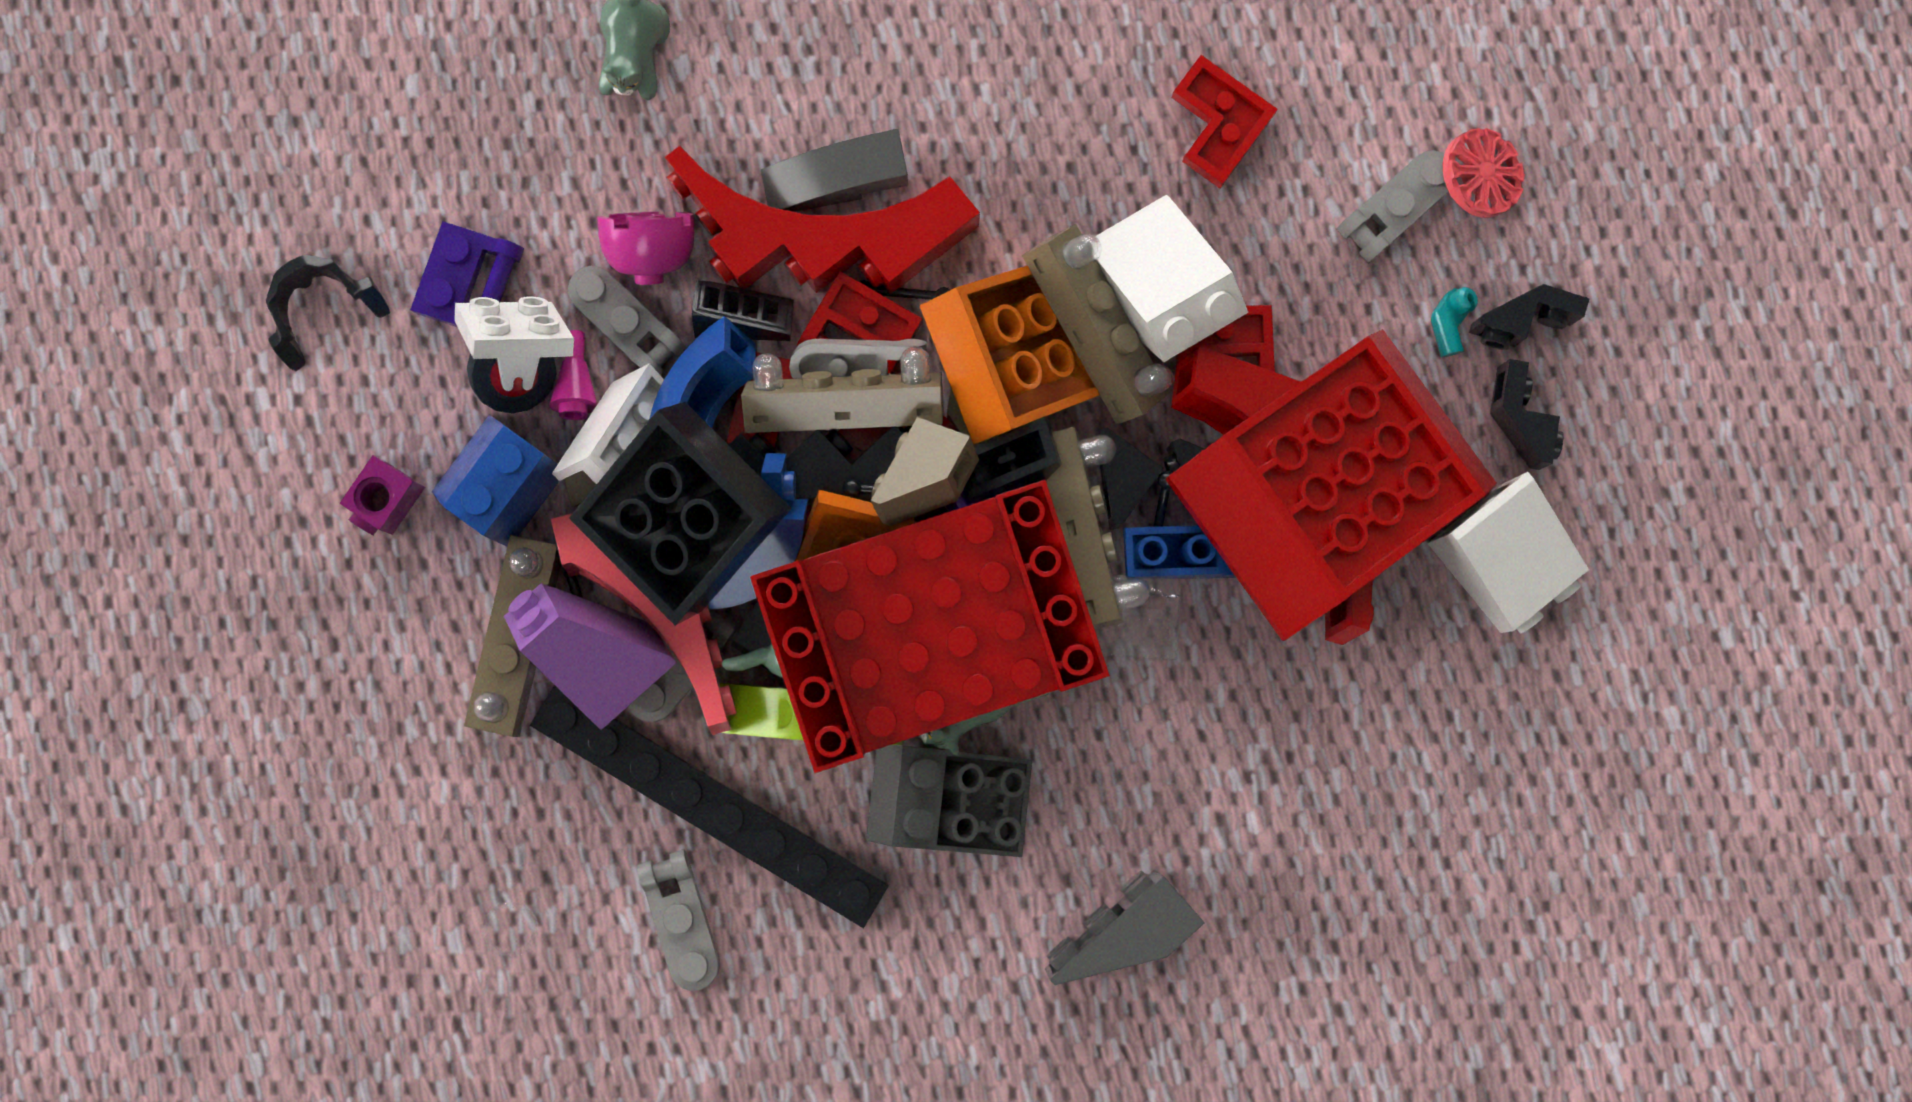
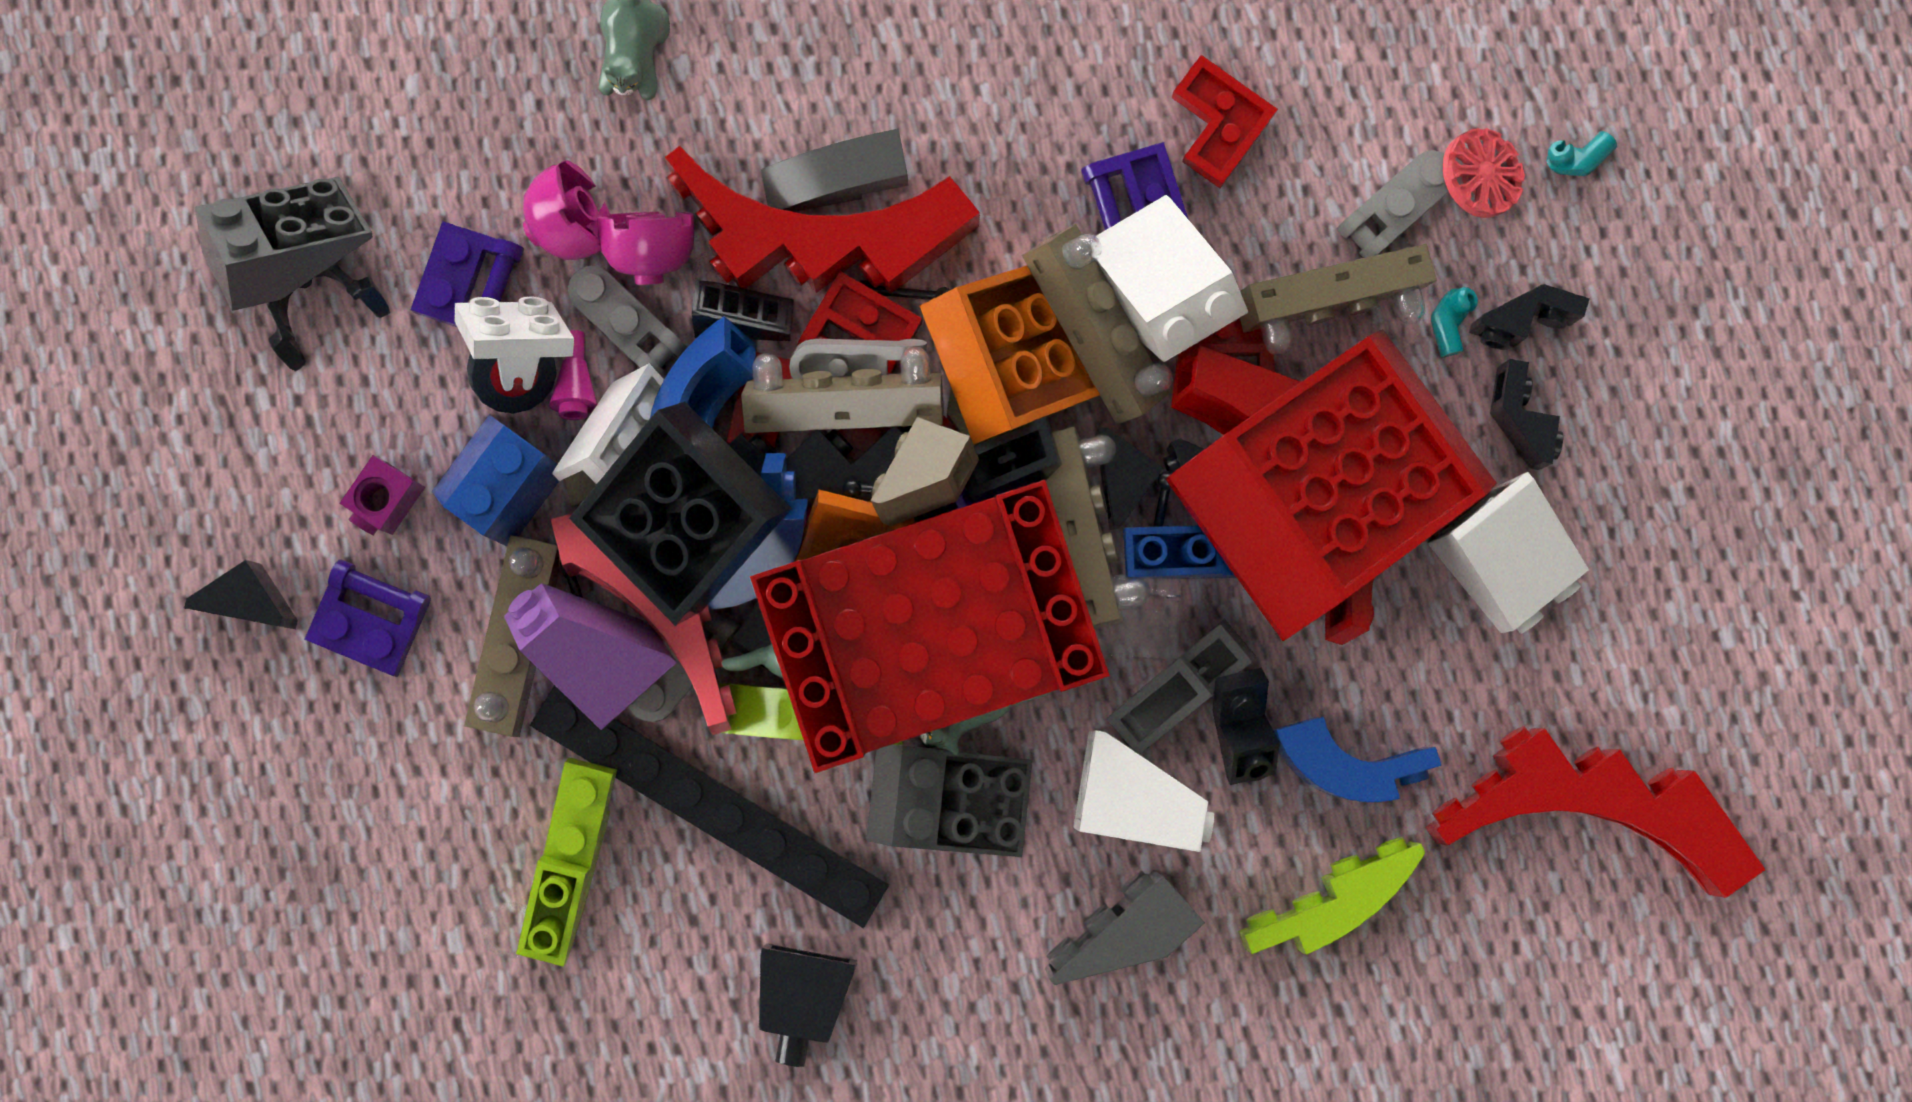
(244, 594): none -> black slope
(278, 239): none -> dark grey slope
(361, 633): none -> dark purple plate
(562, 212): none -> dark pink cylinder
(568, 862): none -> lime slope
(681, 922): light grey plate -> none
(801, 998): none -> black torso
(1136, 800): none -> white slope
(1146, 178): none -> dark purple plate
(1180, 687): none -> dark grey slope
(1242, 728): none -> black slope
(1326, 767): none -> blue arch
(1350, 285): none -> dark tan piece
(1354, 895): none -> lime slope
(1580, 161): none -> teal arm
(1673, 814): none -> red arch

